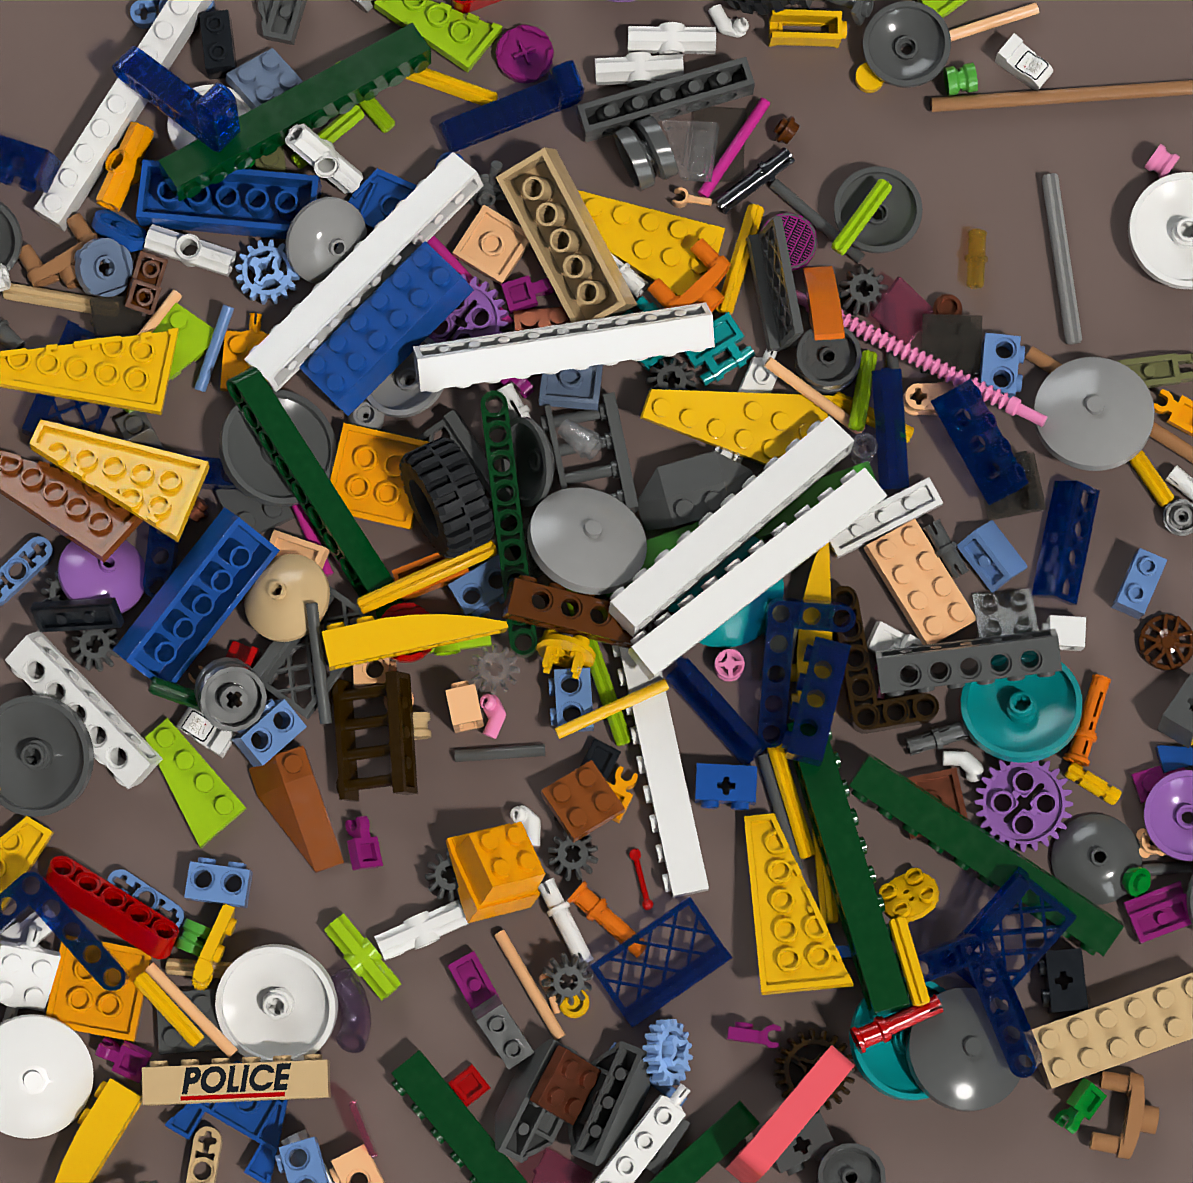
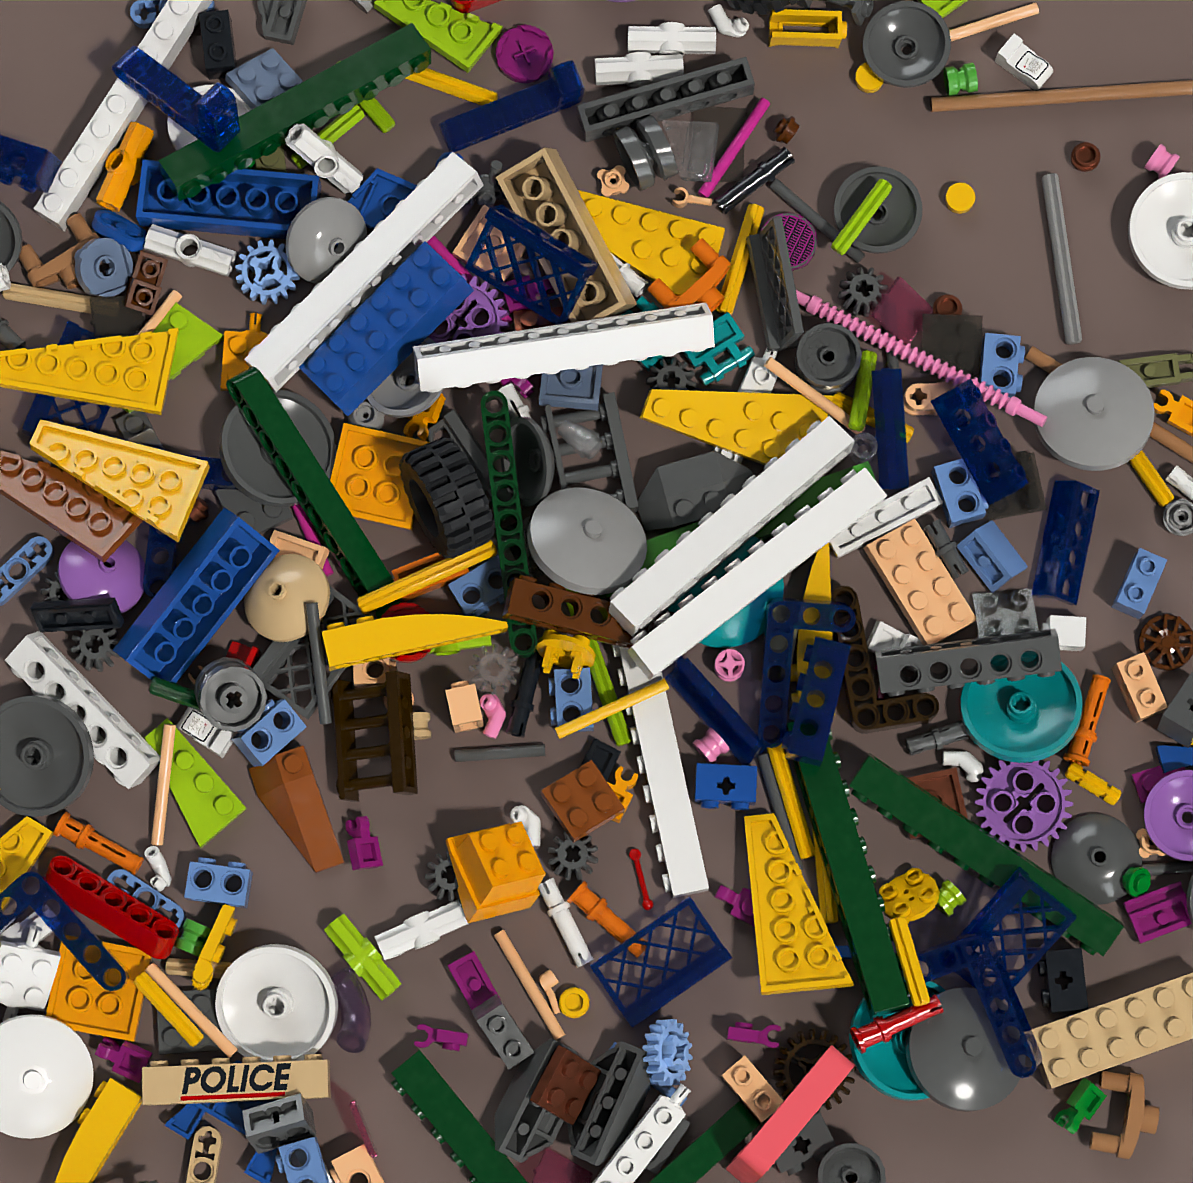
(85, 836): none -> orange pin
(157, 862): none -> white arm
(163, 784): none -> light nougat bar
(214, 348): medium blue piece -> none
(279, 1123): none -> dark grey brick
(421, 420): none -> light orange plate
(450, 1039): none -> magenta plate
(469, 1085): red tile -> none
(524, 696): none -> black pin
(536, 241): none -> clear blue fence
(565, 990): dark grey gear -> none
(608, 188): none -> light nougat plate
(711, 746): none -> bright pink wheel
(741, 903): none -> magenta plate
(752, 1089): none -> light nougat brick
(823, 303): orange slope -> none
(949, 898): none -> lime wheel
(952, 493): none -> medium blue brick
(960, 198): none -> yellow tile
(976, 258): clear yellow axle -> none
(1085, 156): none -> copper plate
(1139, 687): none -> light nougat brick

